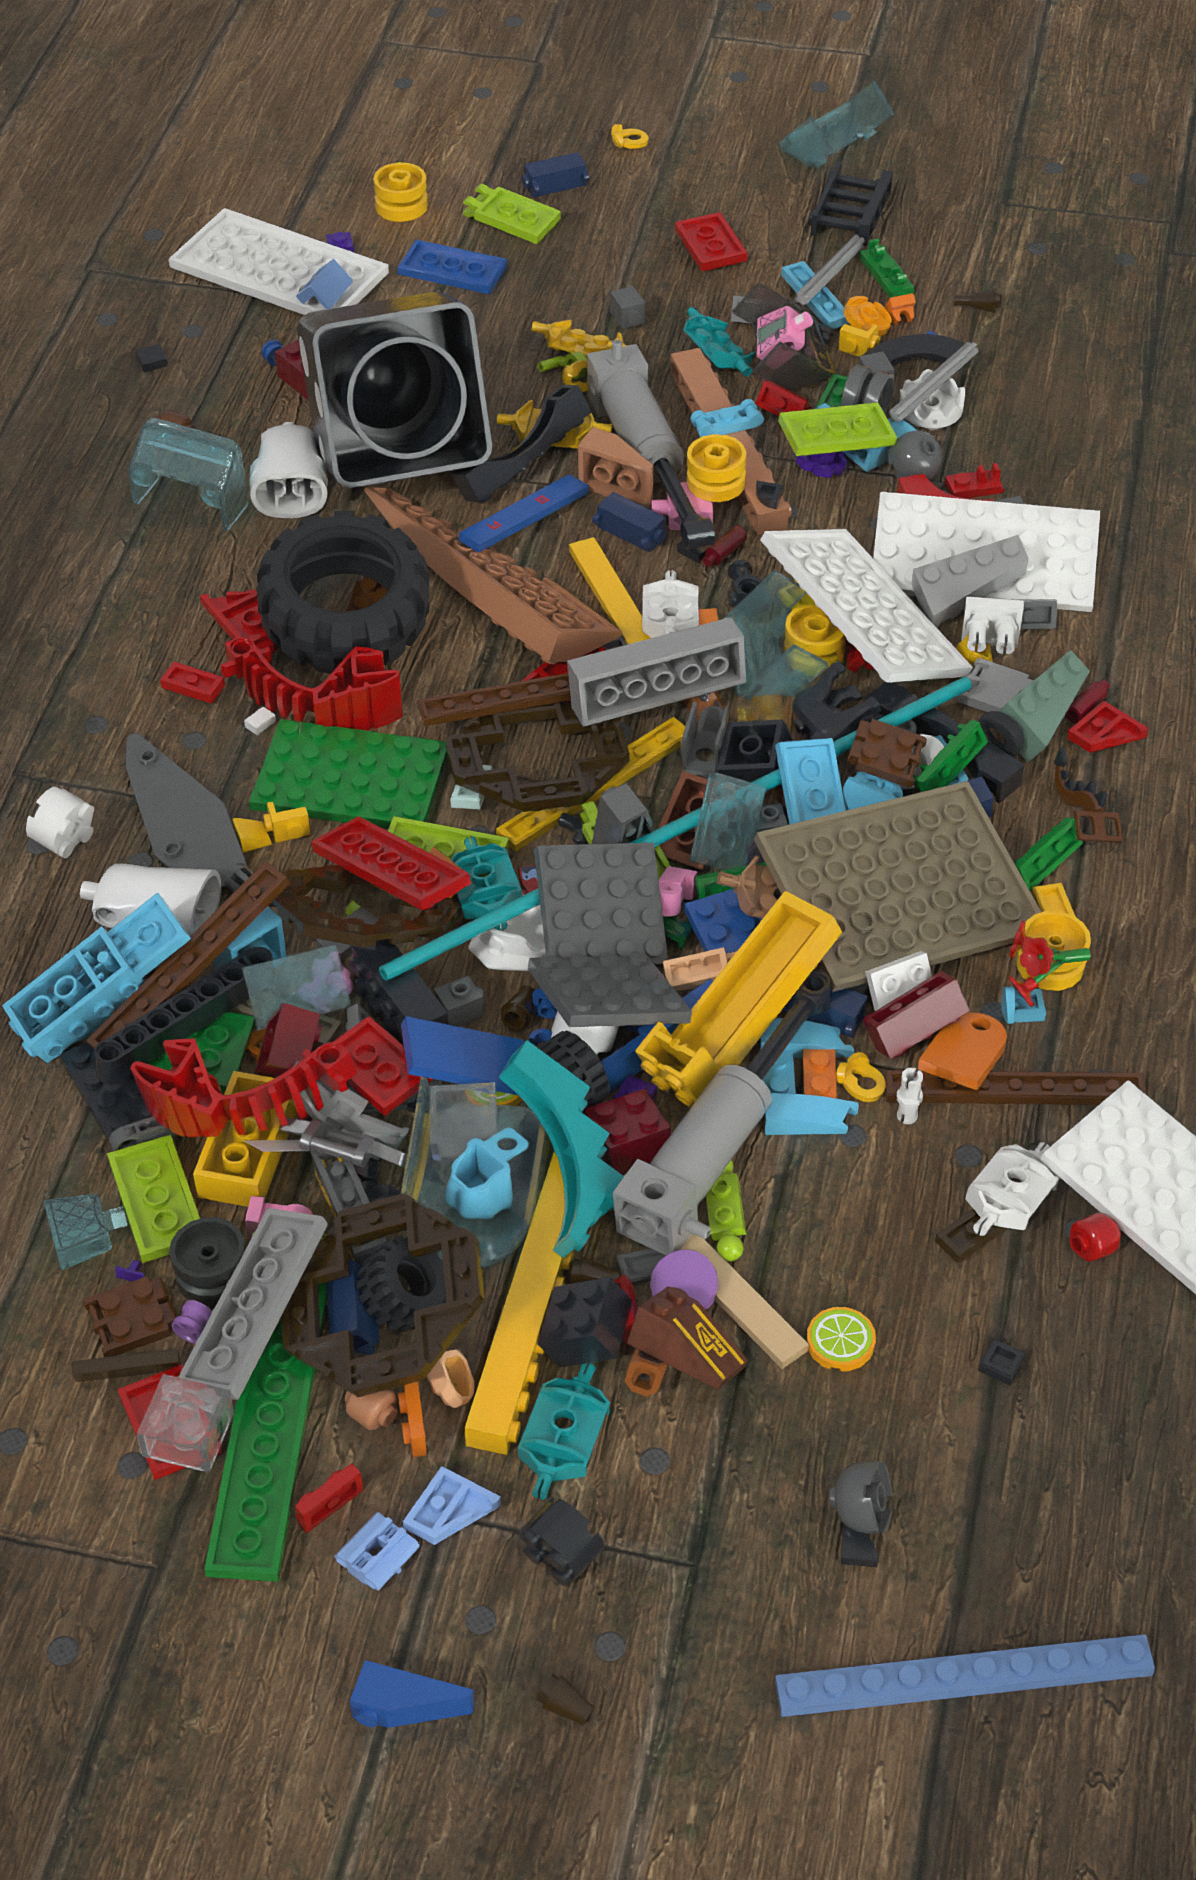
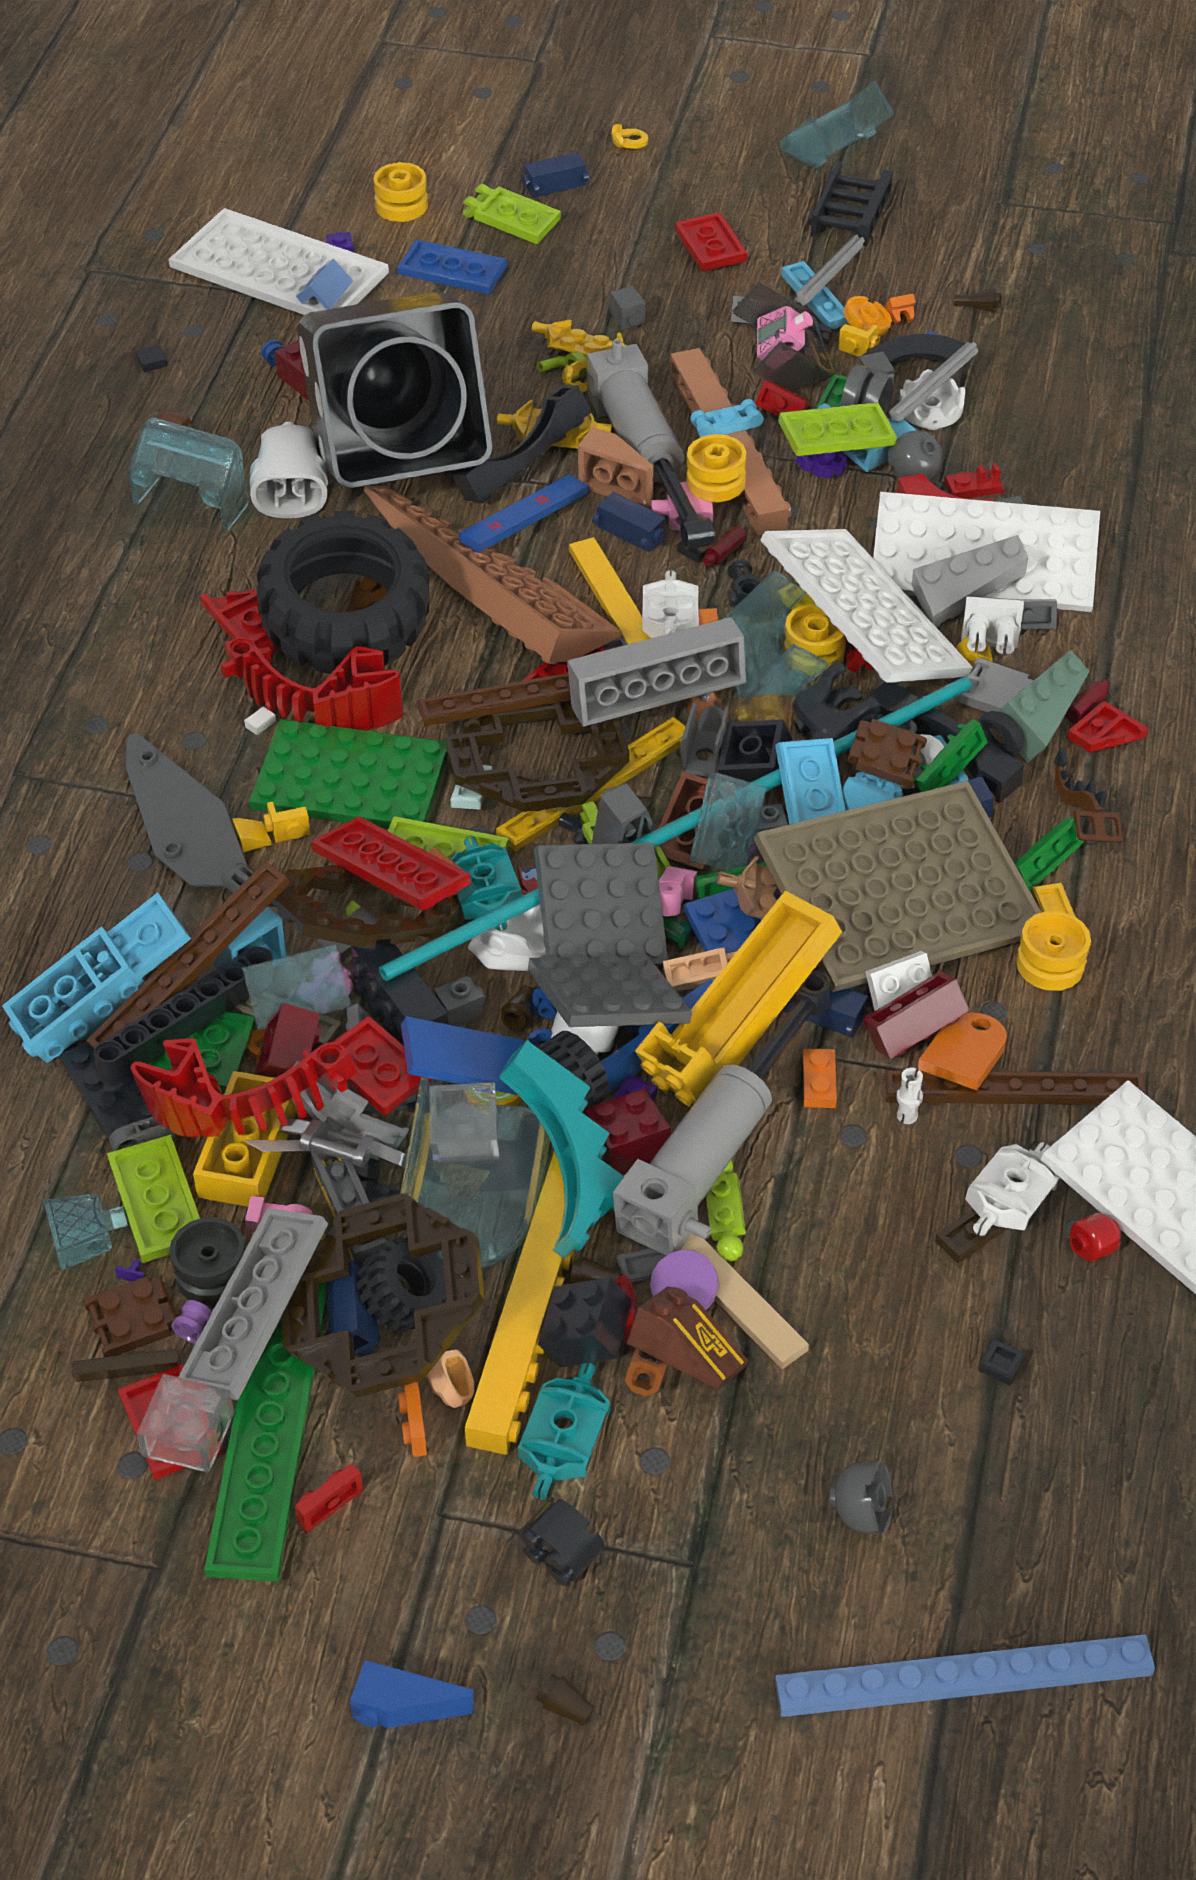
(60, 821): white brick -> none
(125, 887): white torso -> none
(192, 682): red plate -> none
(373, 1409): nougat head -> none
(378, 1569): light blue piece -> none
(449, 1506): light blue wing -> none
(482, 1177): medium azure piece -> none
(716, 343): teal plate -> none
(769, 493): black tile -> none
(802, 1113): medium azure wedge -> none
(841, 1338): tile -> none
(857, 1549): black tile -> none
(859, 1064): yellow piece -> none
(885, 270): green plate -> none
(1016, 1008): medium azure tile -> none
(1037, 960): red plant -> none

